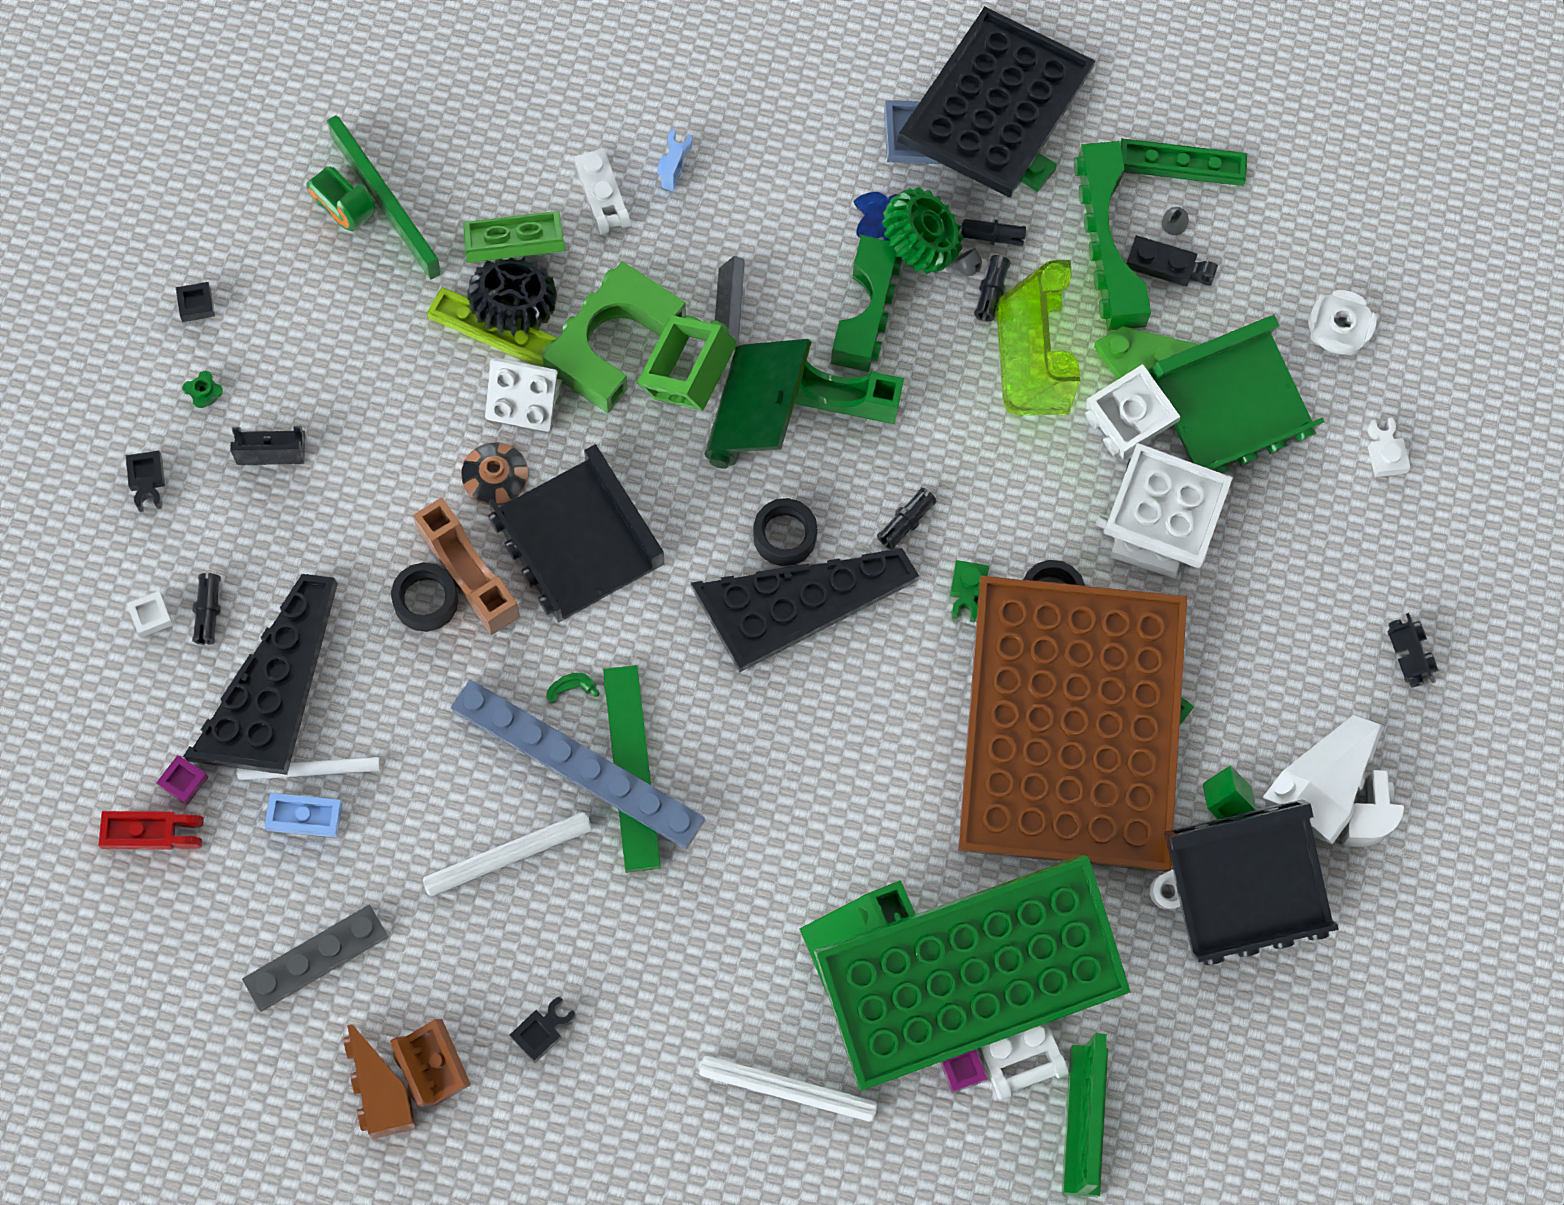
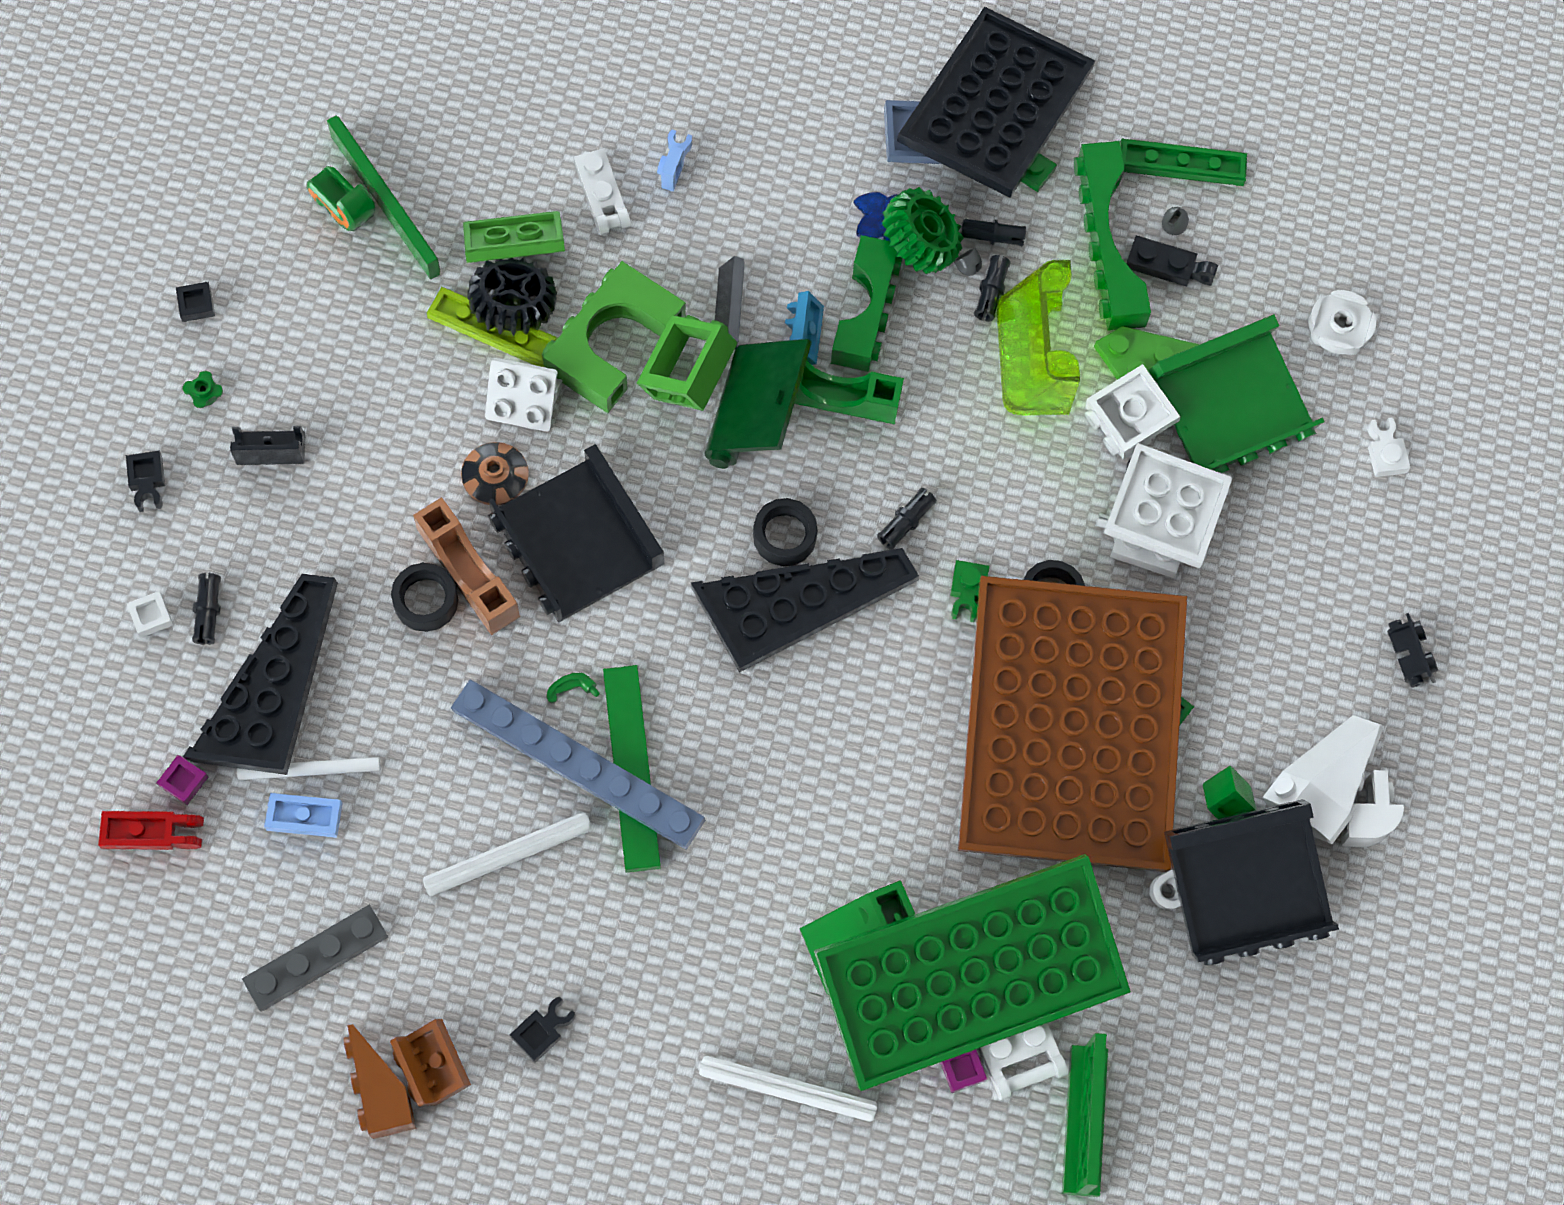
(807, 322): none -> dark azure plate

